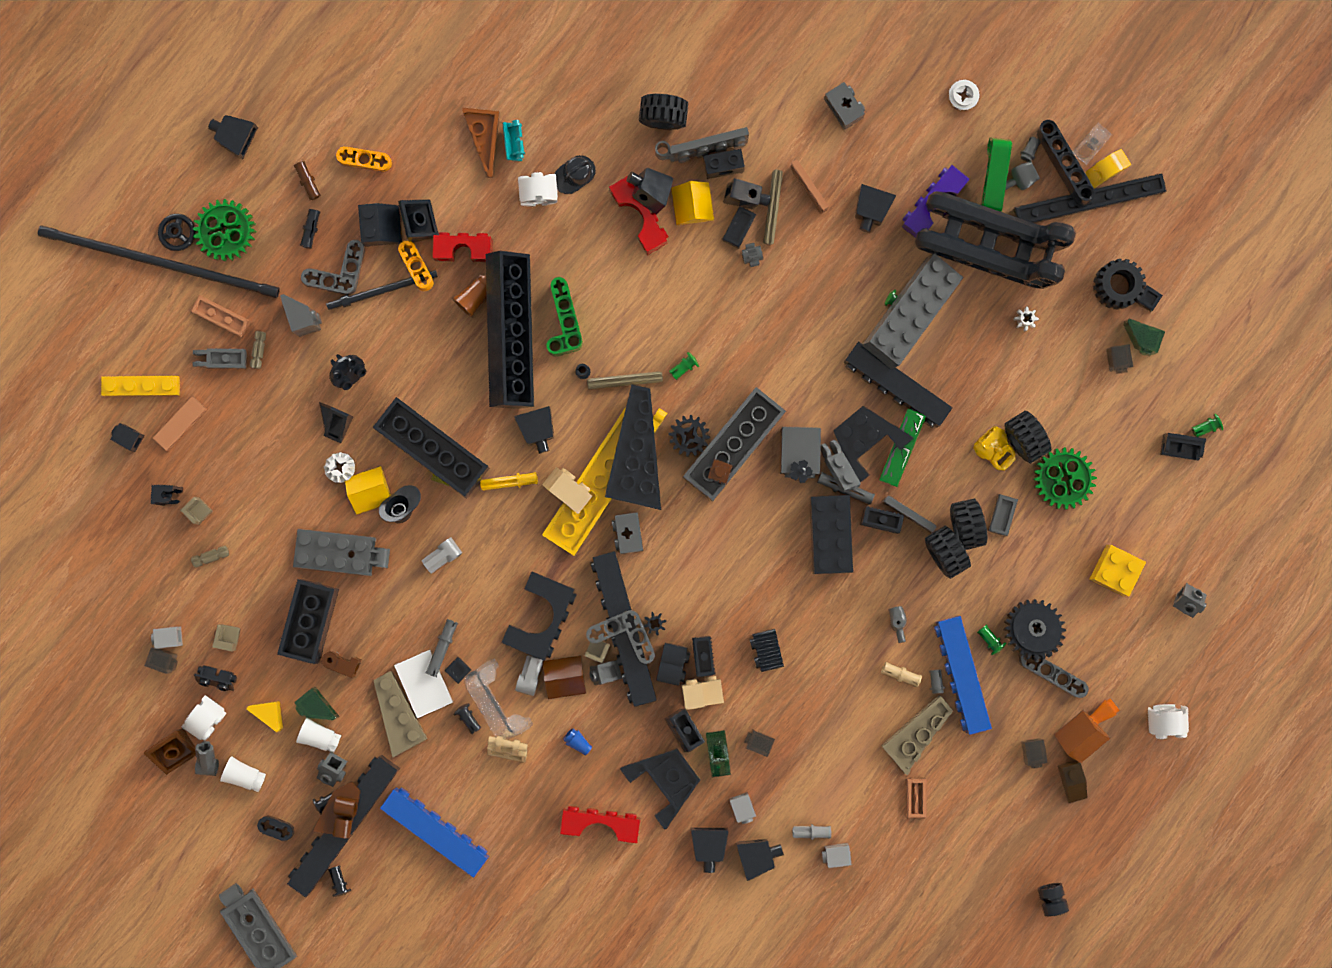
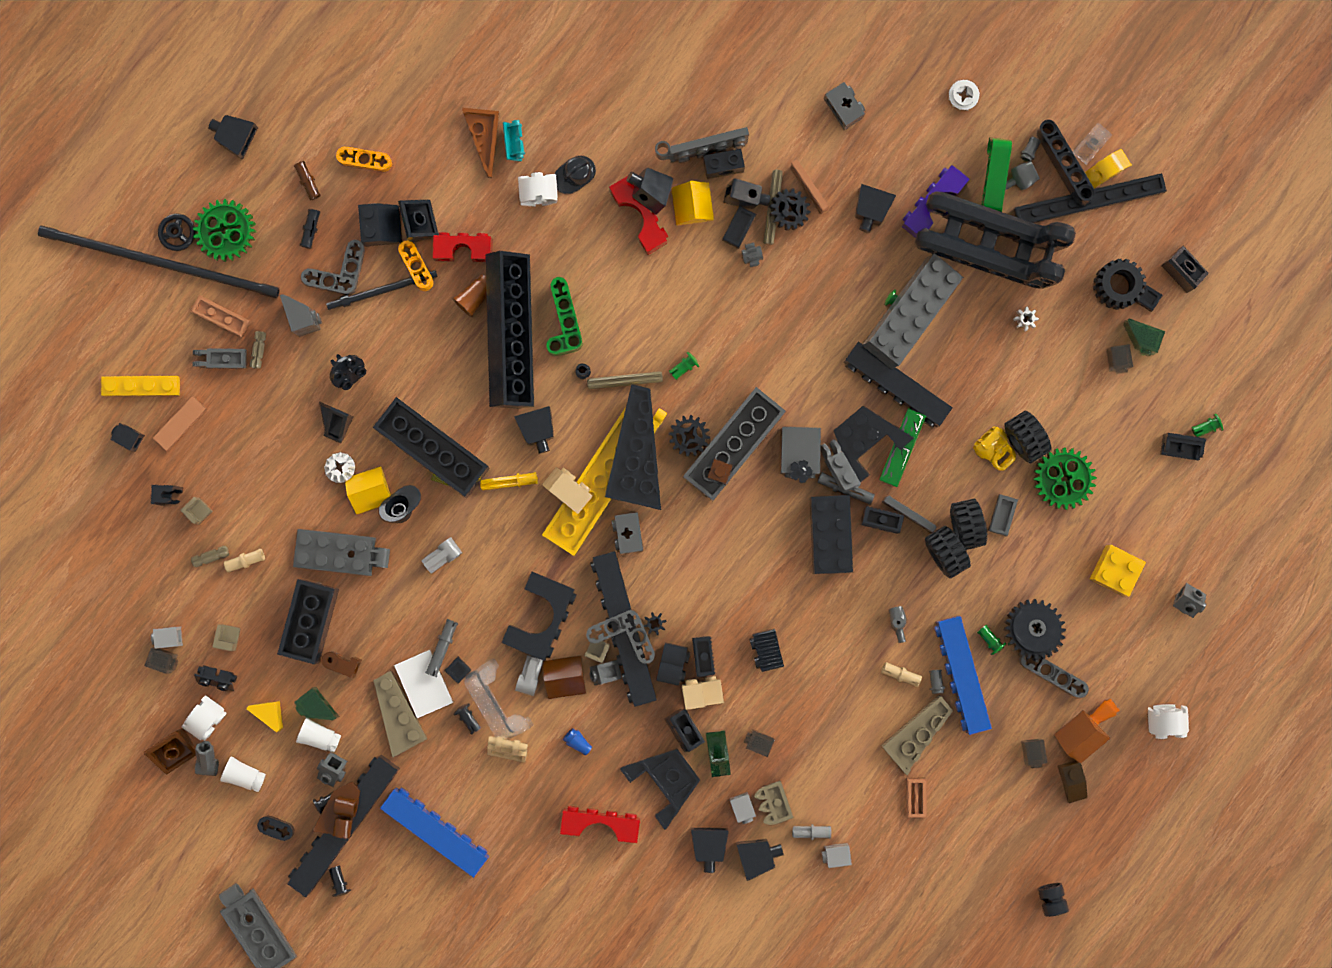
(244, 560): none -> tan pin
(663, 111): black tyre -> none
(775, 803): none -> dark tan plate
(784, 204): none -> black gear
(1185, 269): none -> black slope

